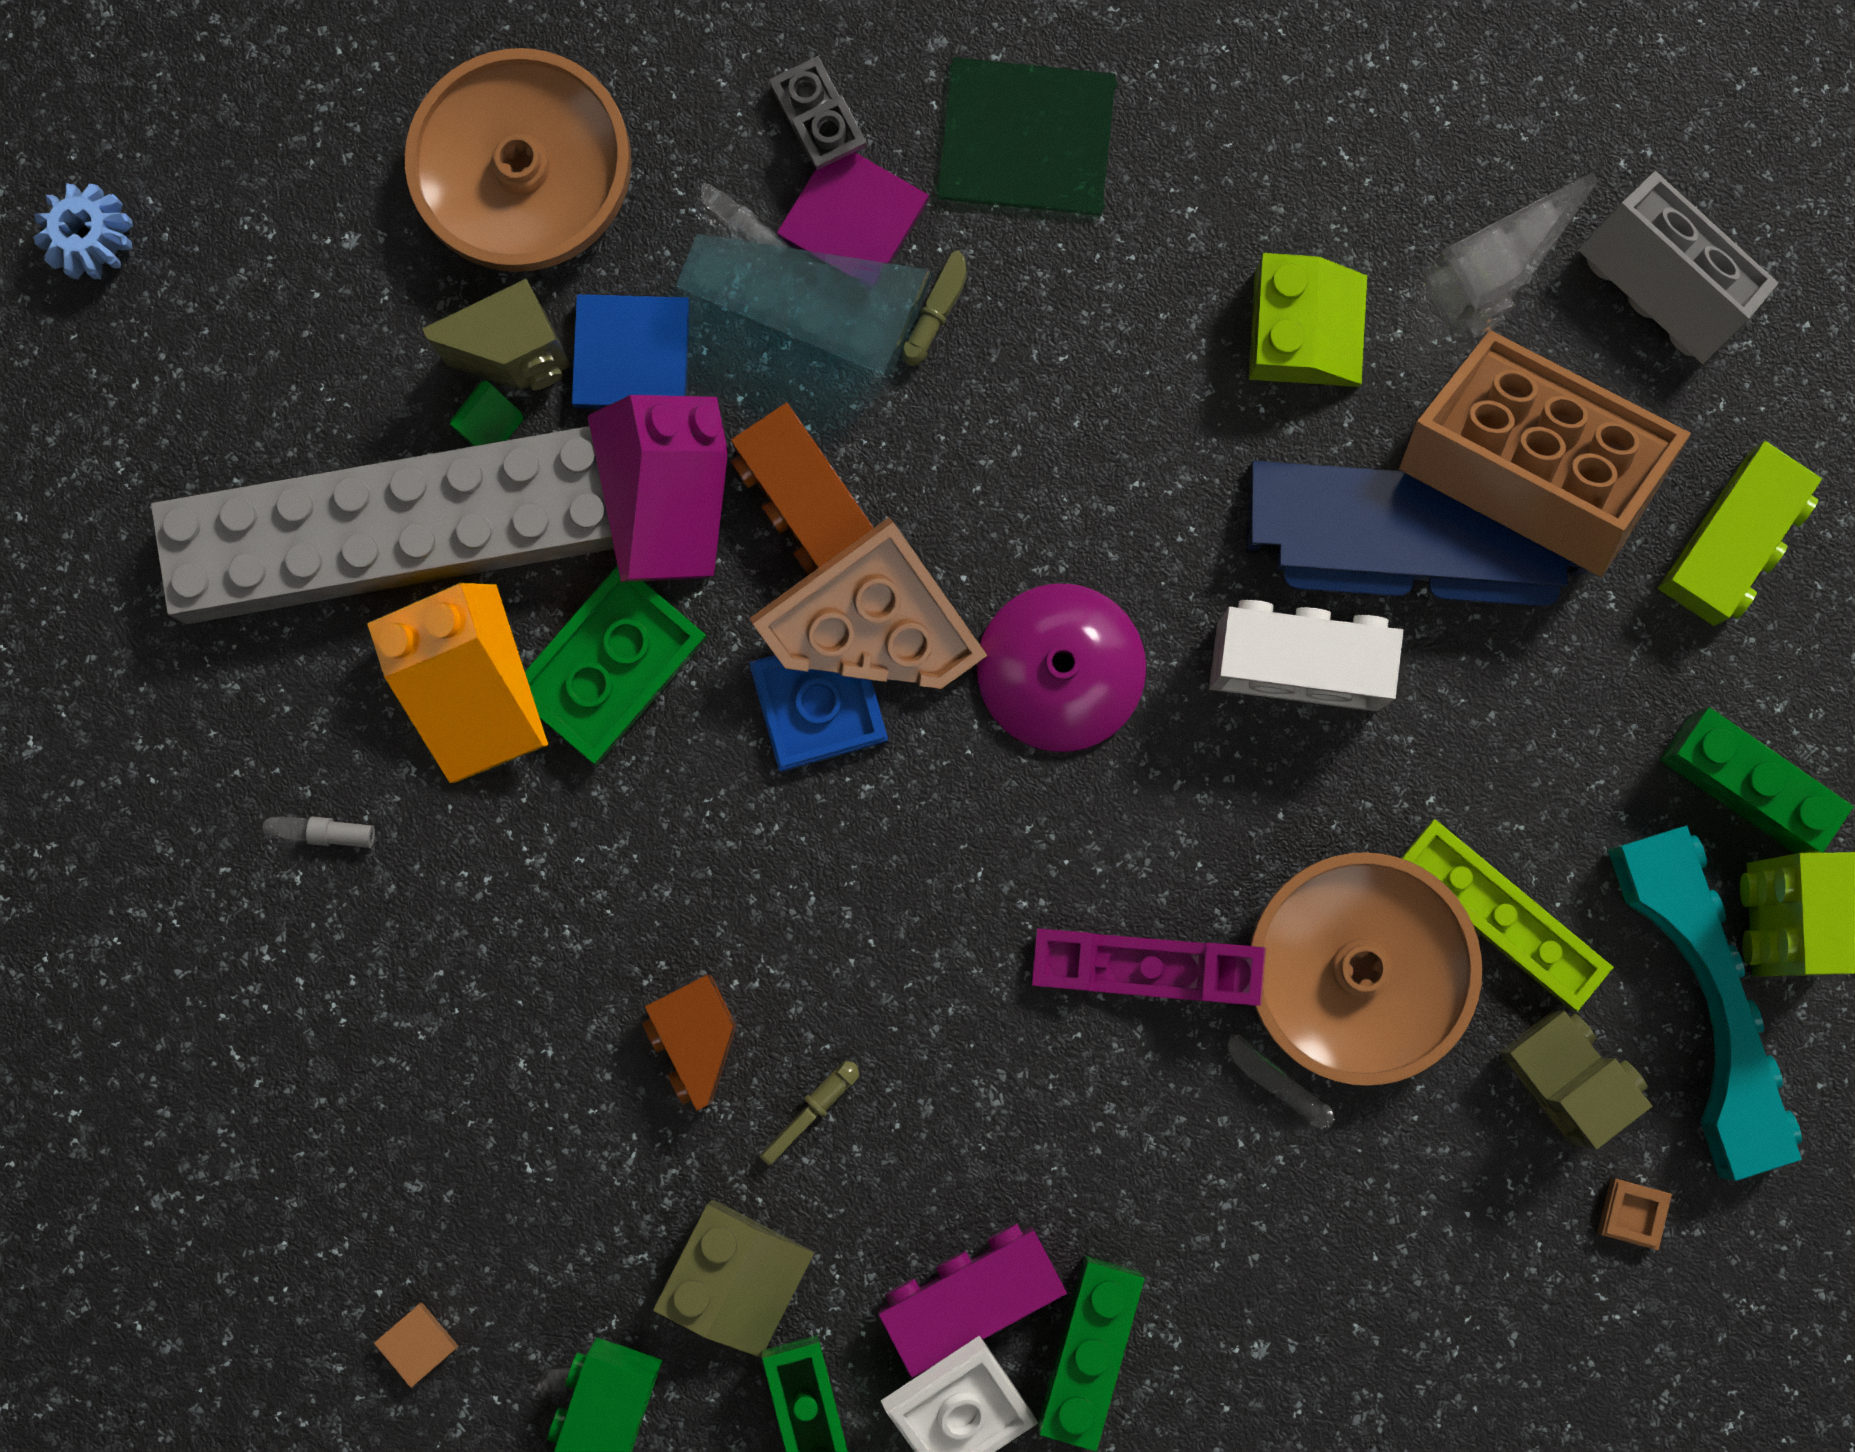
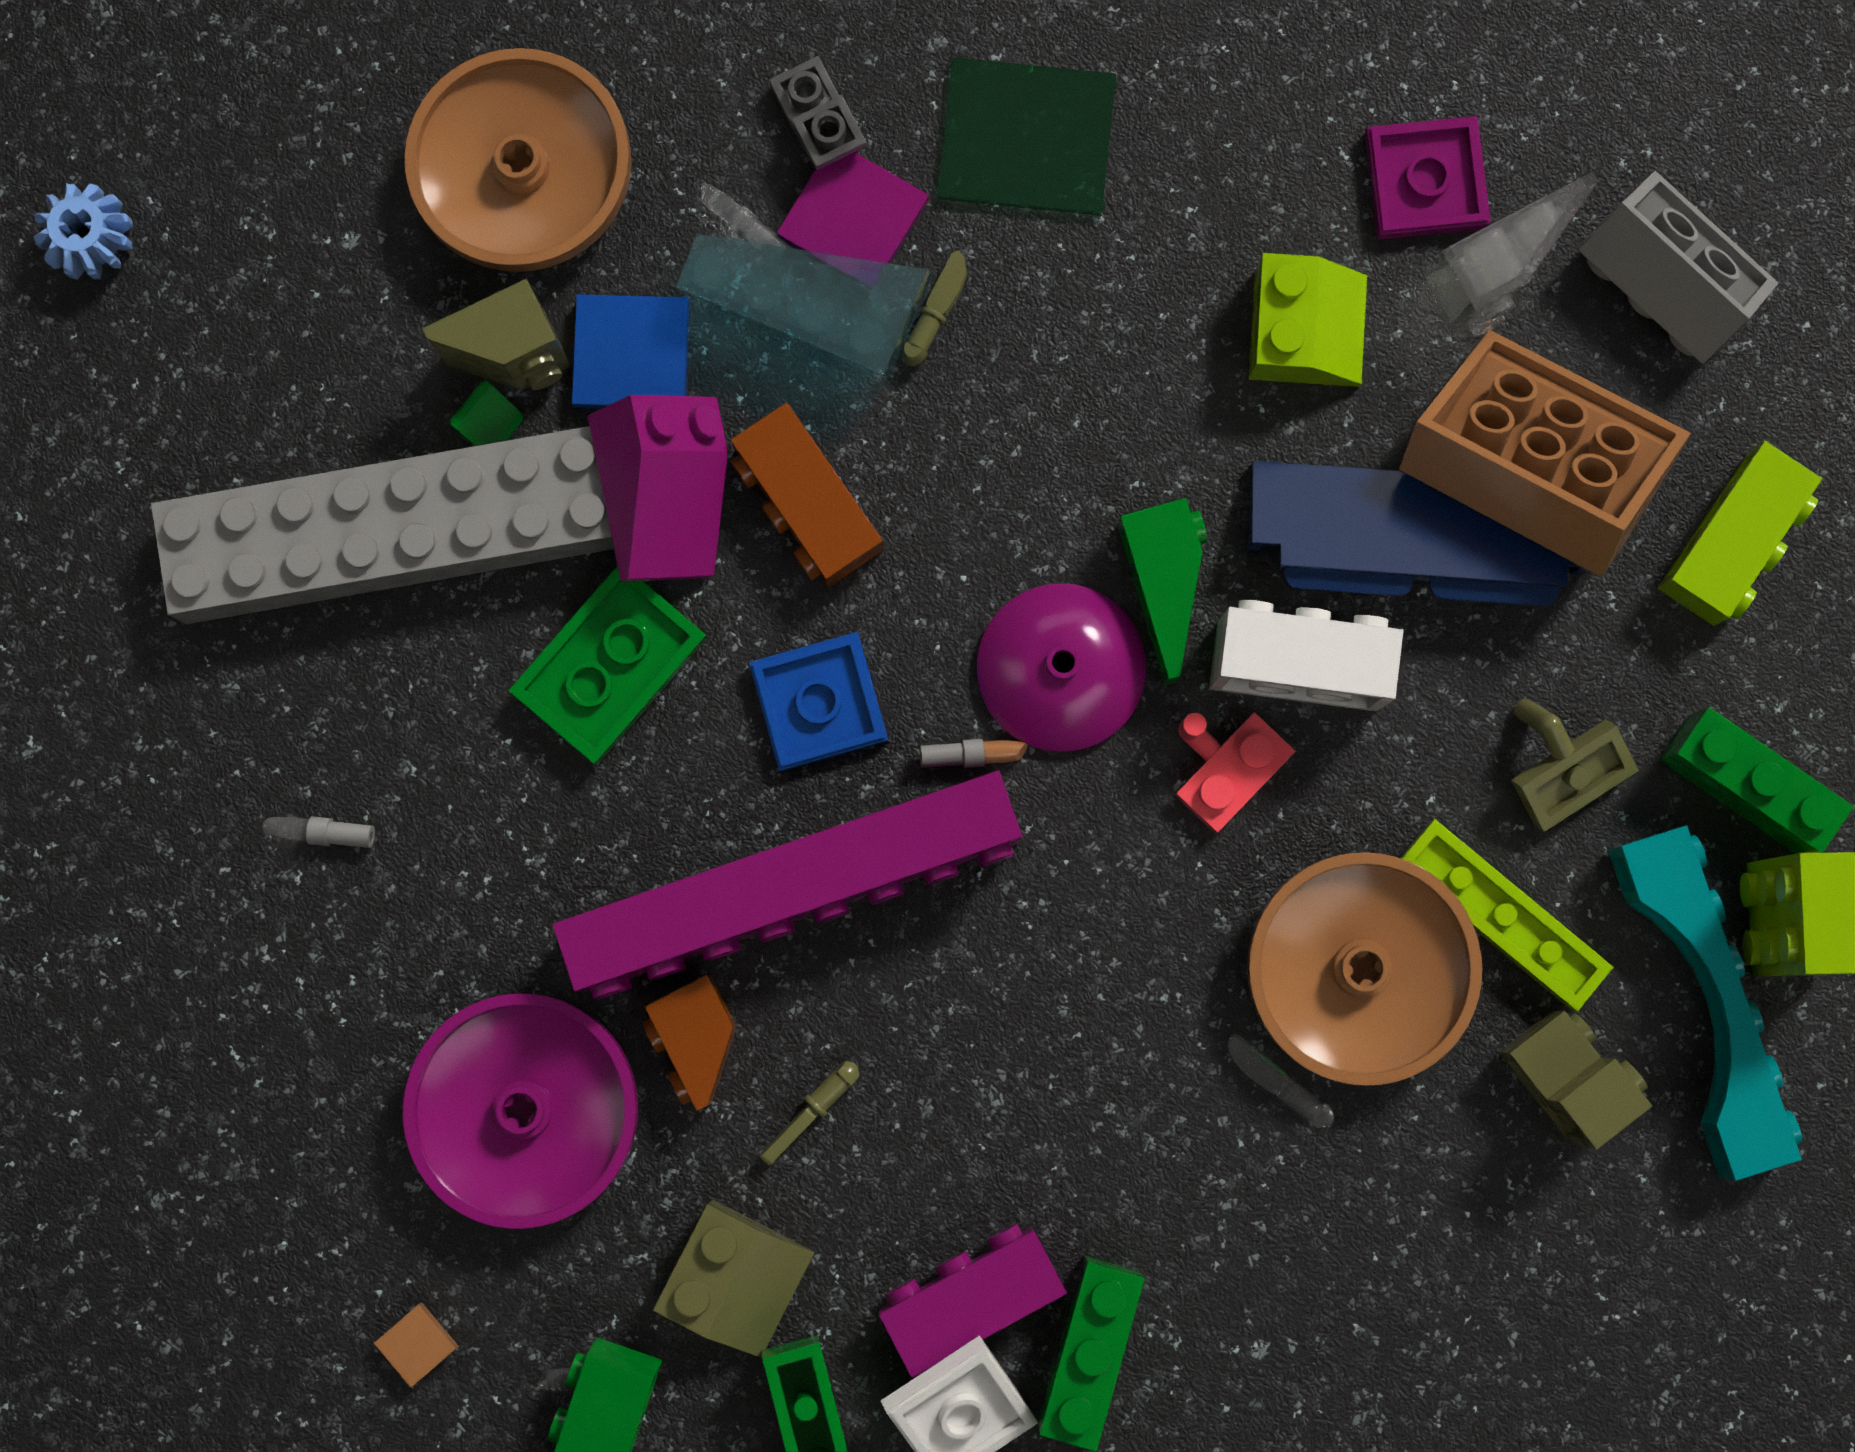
(460, 678): light orange slope -> none
(520, 1110): none -> magenta dish
(787, 884): none -> magenta brick
(871, 617): medium nougat plate -> none
(971, 753): none -> light grey piece
(1149, 967): magenta slope -> none
(1165, 564): none -> green slope
(1231, 770): none -> coral plate
(1427, 177): none -> magenta tile
(1575, 769): none -> olive plate
(1634, 1213): medium nougat tile -> none

